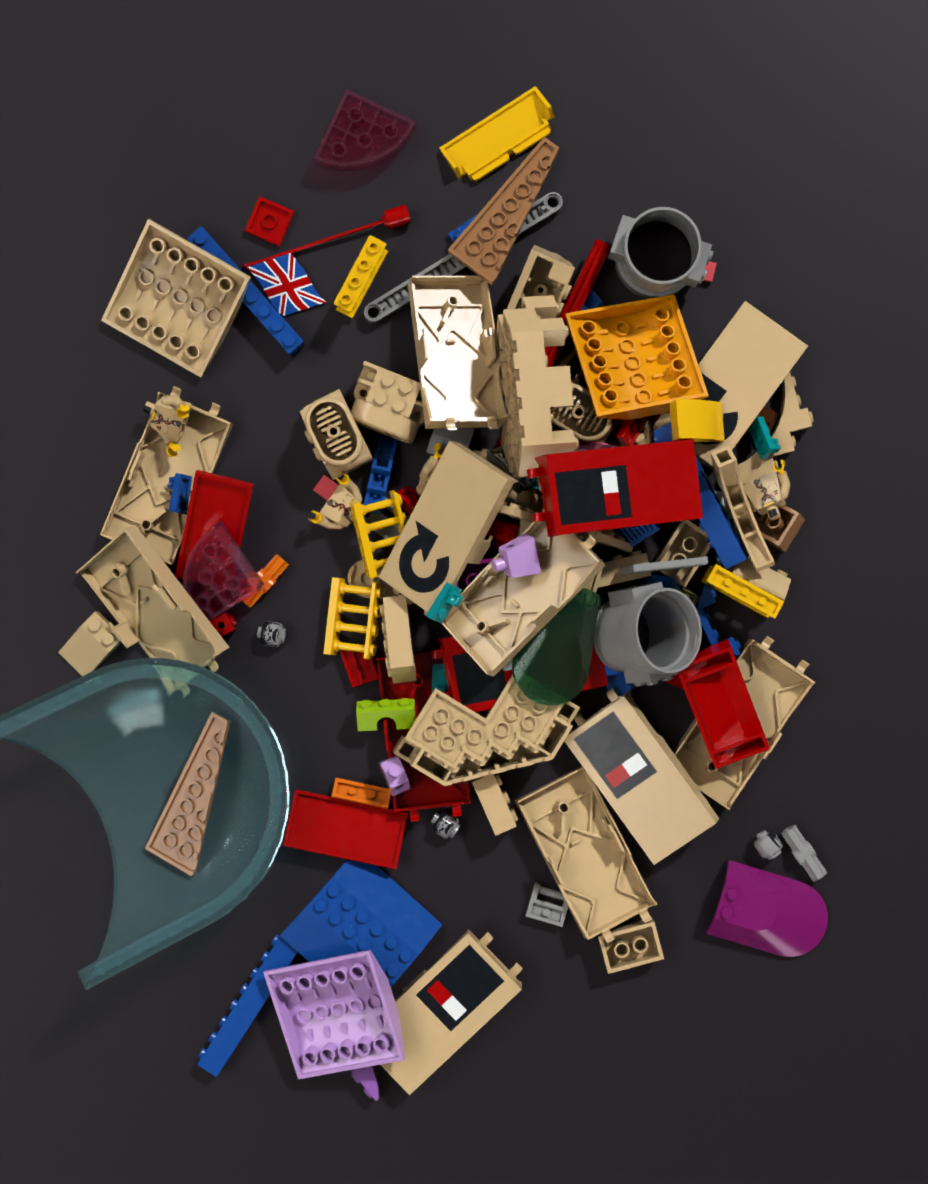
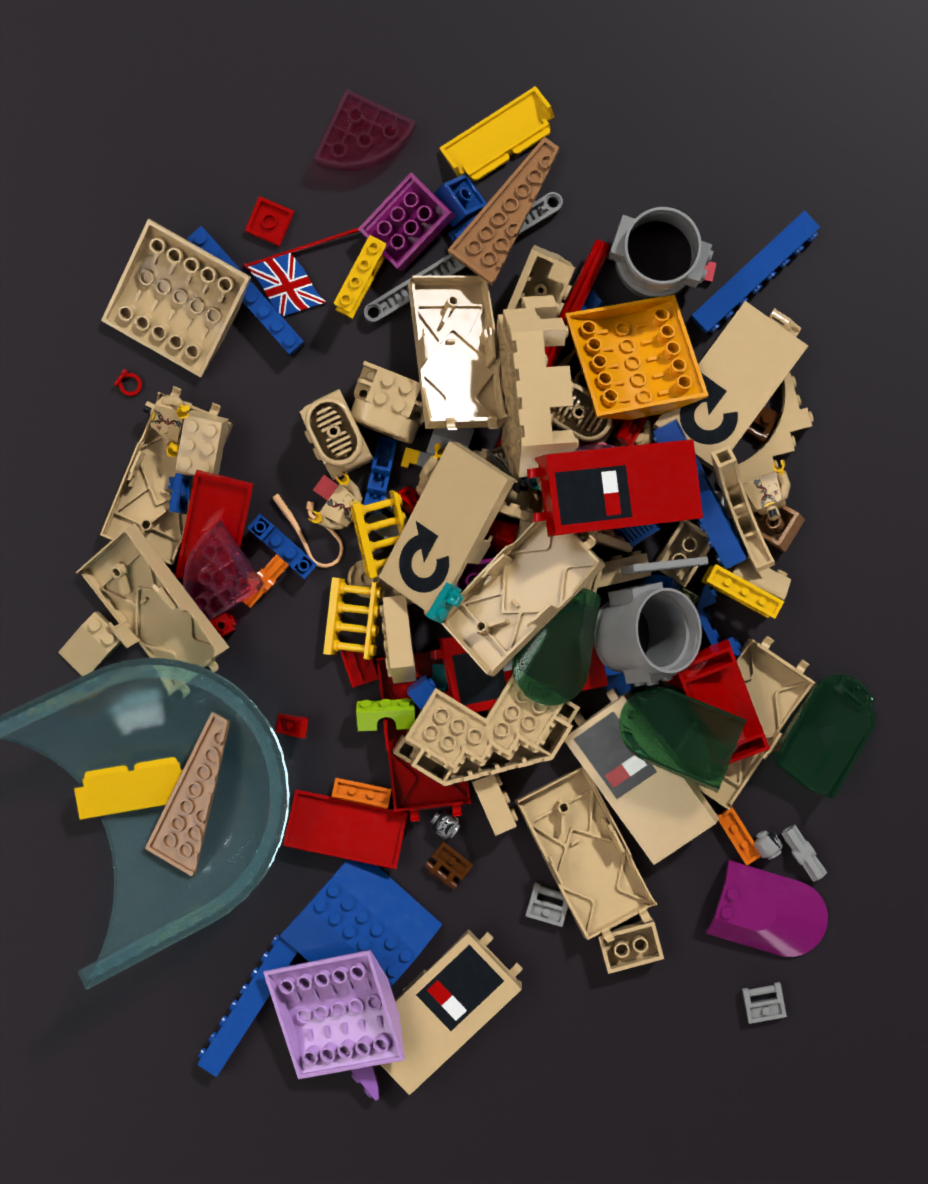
(118, 382): none -> red piece
(121, 790): none -> yellow slope
(201, 443): none -> tan brick
(271, 634): head -> none
(282, 546): none -> blue slope
(292, 725): none -> red slope
(310, 506): none -> light nougat piece
(394, 775): lavender torso -> none
(407, 221): none -> magenta slope
(414, 457): none -> yellow leg
(421, 690): none -> blue slope
(453, 861): none -> reddish brown plate
(461, 198): none -> blue slope
(518, 557): lavender torso -> none
(680, 734): none -> clear green windscreen
(696, 420): yellow slope -> none
(738, 835): none -> orange plate
(754, 272): none -> blue brick
(761, 436): teal hinge -> none
(764, 1009): none -> light grey plate
(787, 324): none -> tan hinge
(827, 734): none -> clear green windscreen

